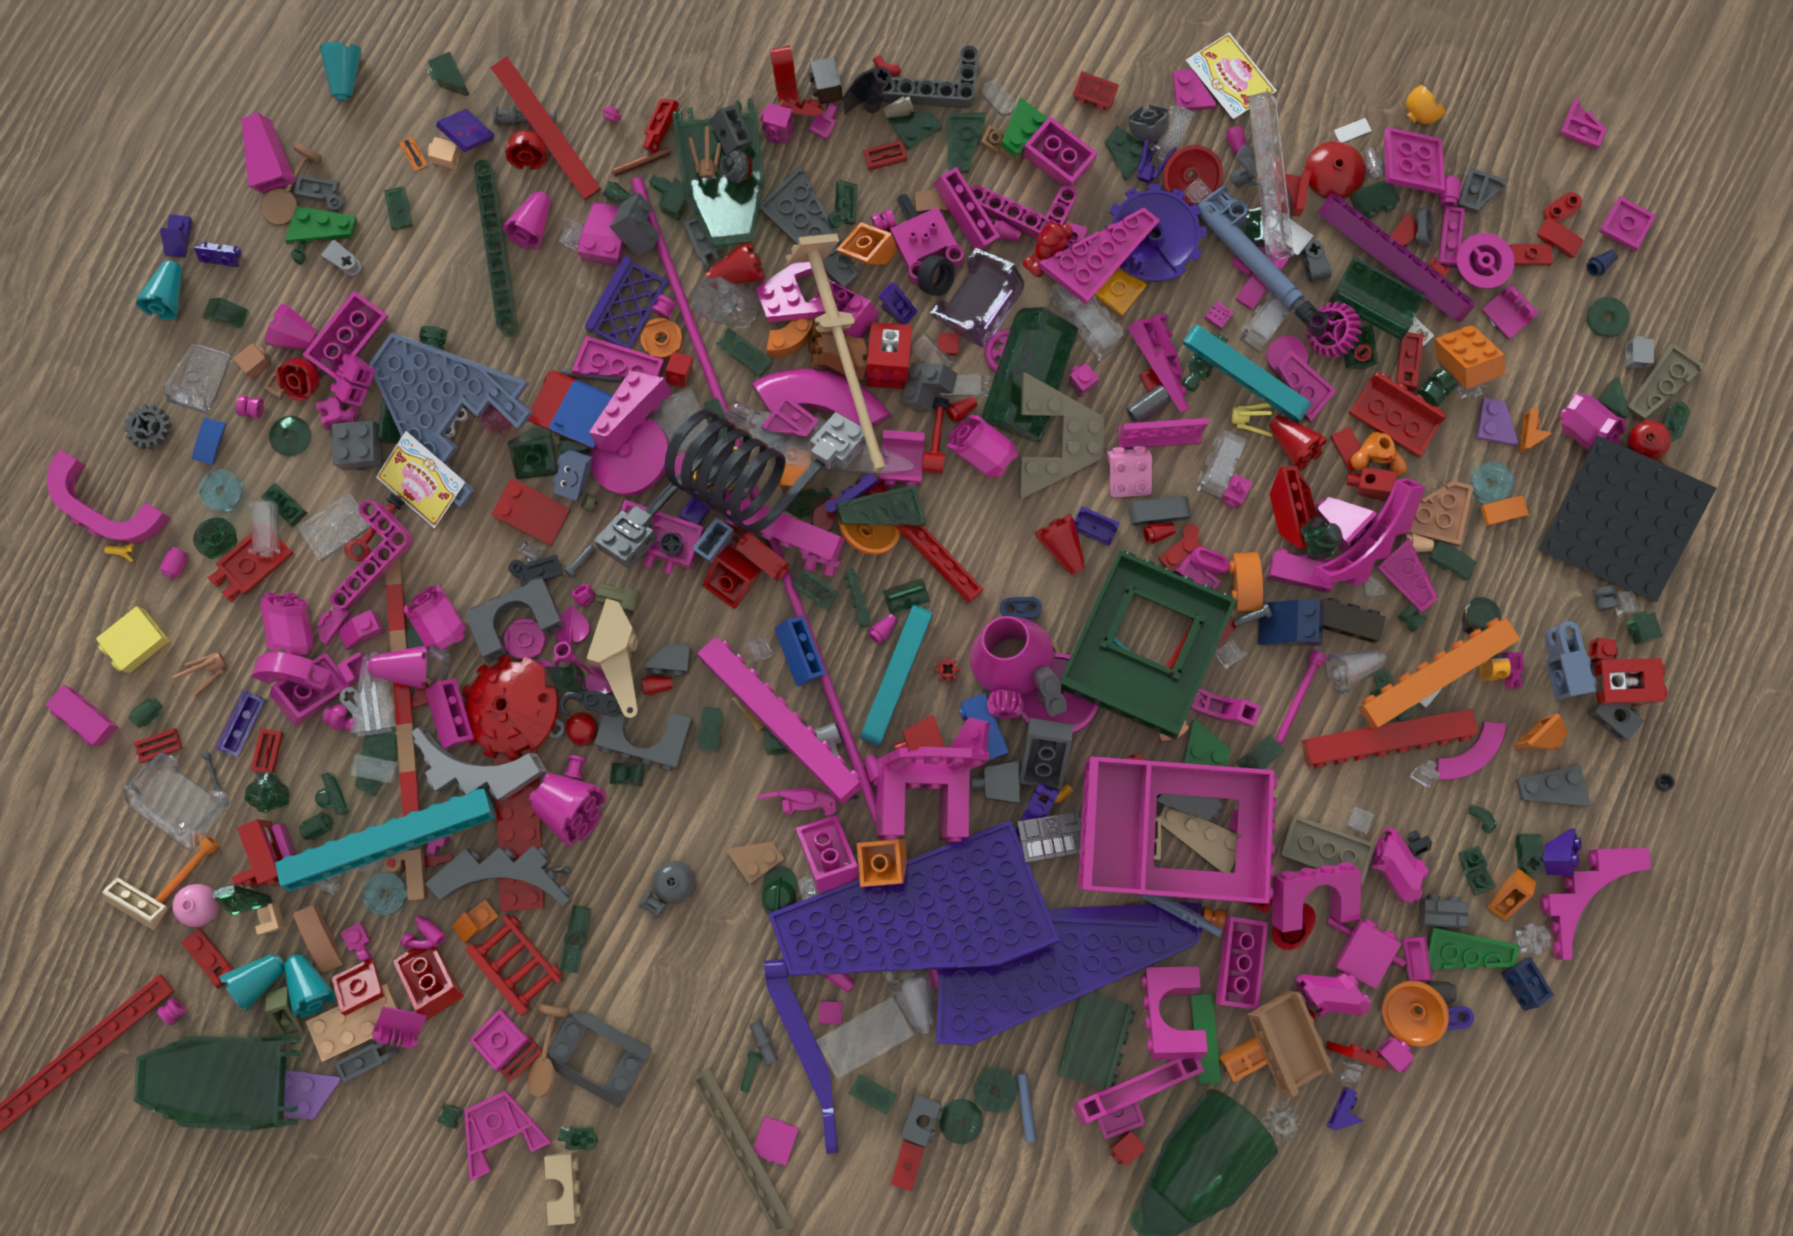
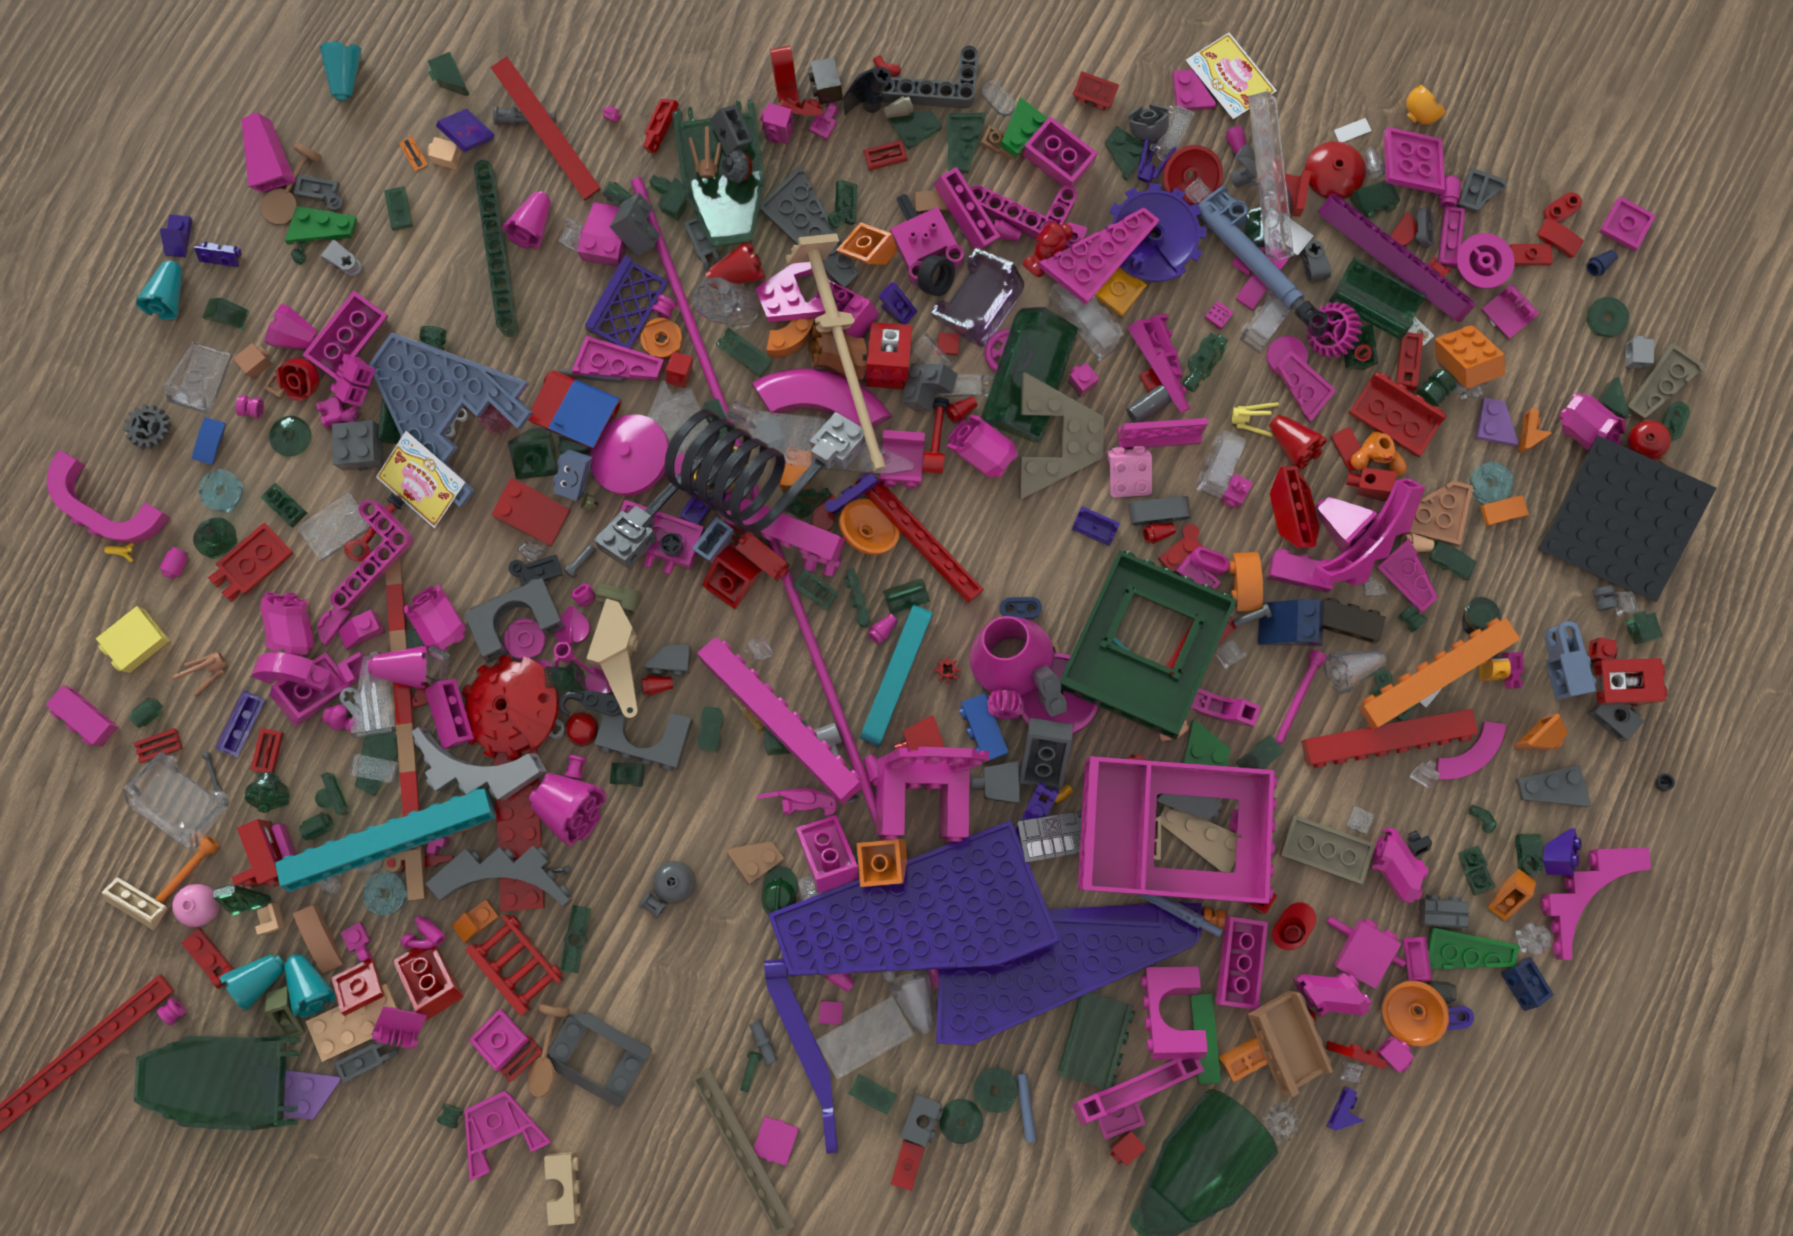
(265, 528): clear brick -> none
(526, 149): red cylinder -> none
(578, 1137): clear green hips -> none
(628, 408): dark pink wedge -> none
(641, 161): copper bar -> none
(790, 419): dark pink wing -> none
(800, 651): blue brick -> none
(884, 221): dark pink wheel -> none
(886, 508): clear green wing -> none
(973, 735): dark pink wing -> none
(1063, 543): red cone -> none
(1246, 373): teal beam -> none
(1293, 887): dark pink arch -> none
(1321, 537): clear green plate -> none
(1582, 126): dark pink wing -> none

